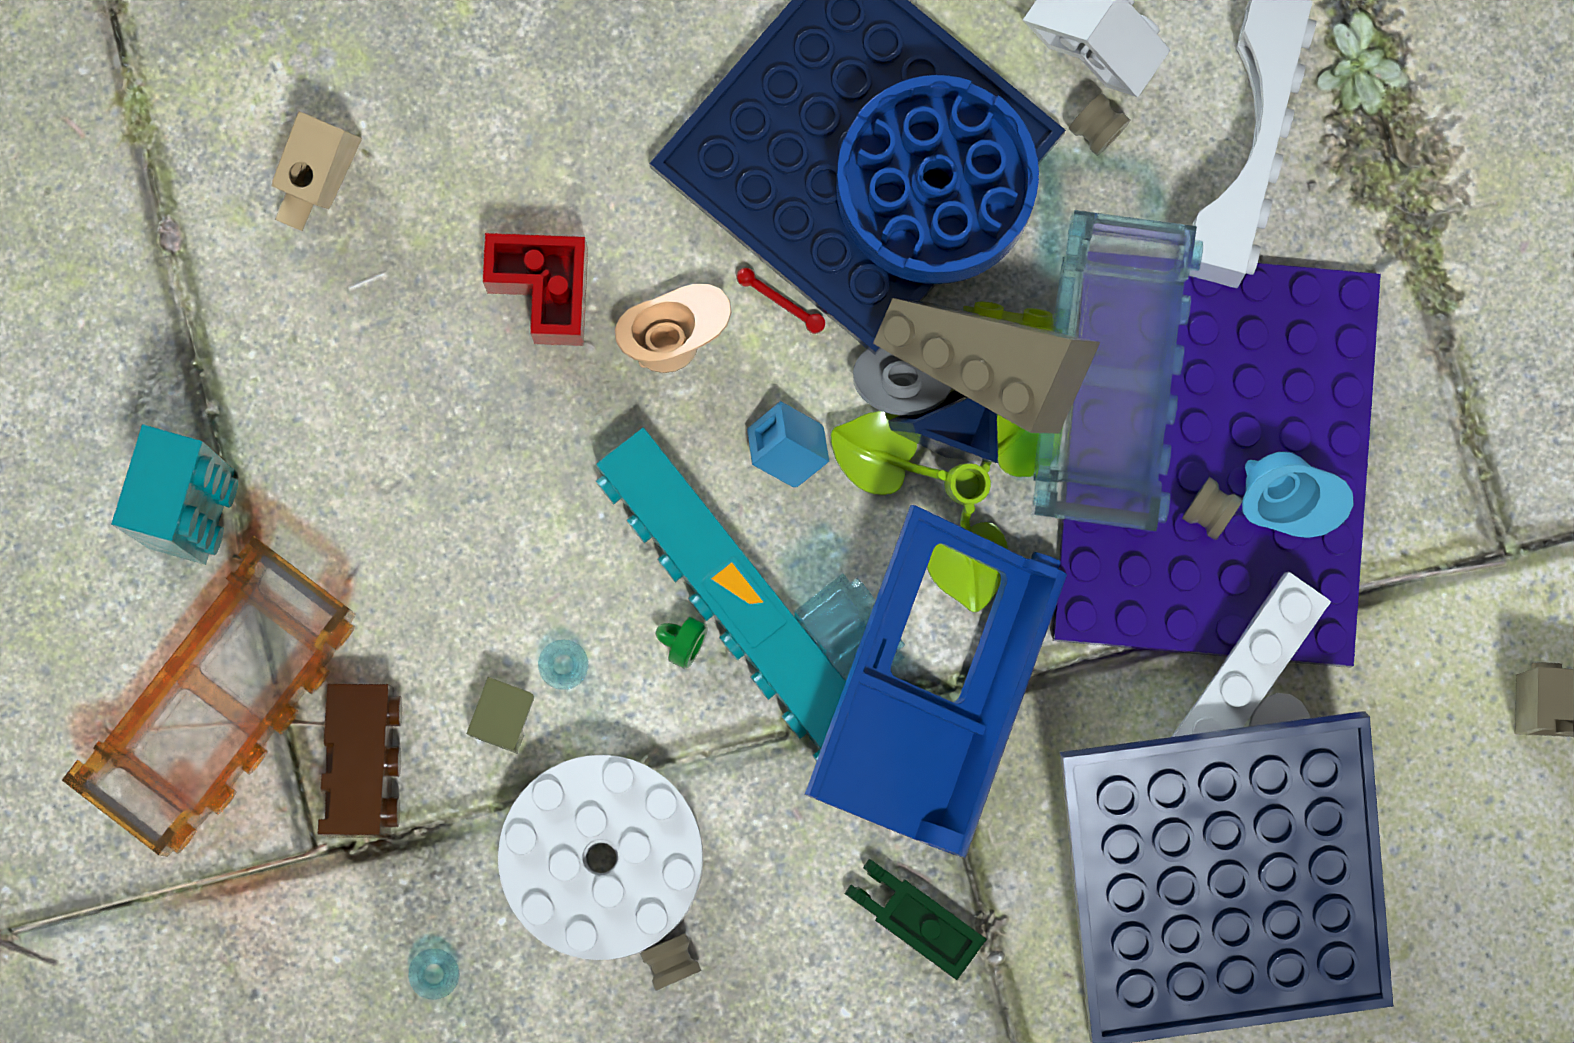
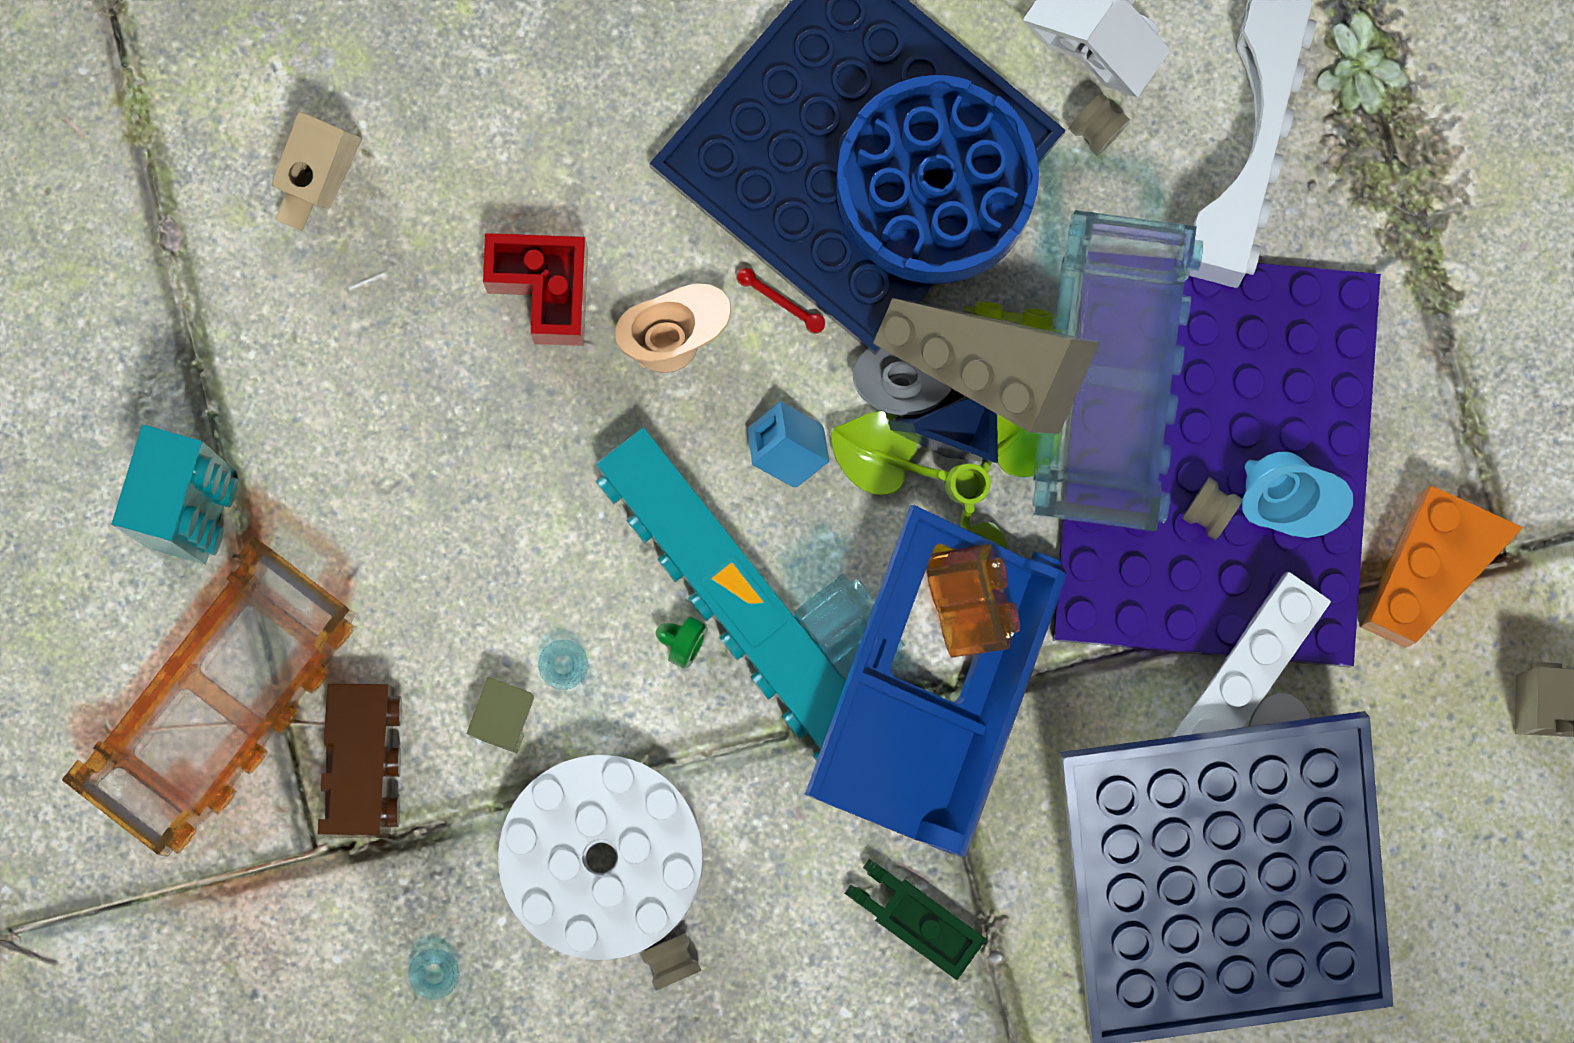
(971, 600): none -> clear orange brick
(1433, 564): none -> orange wedge

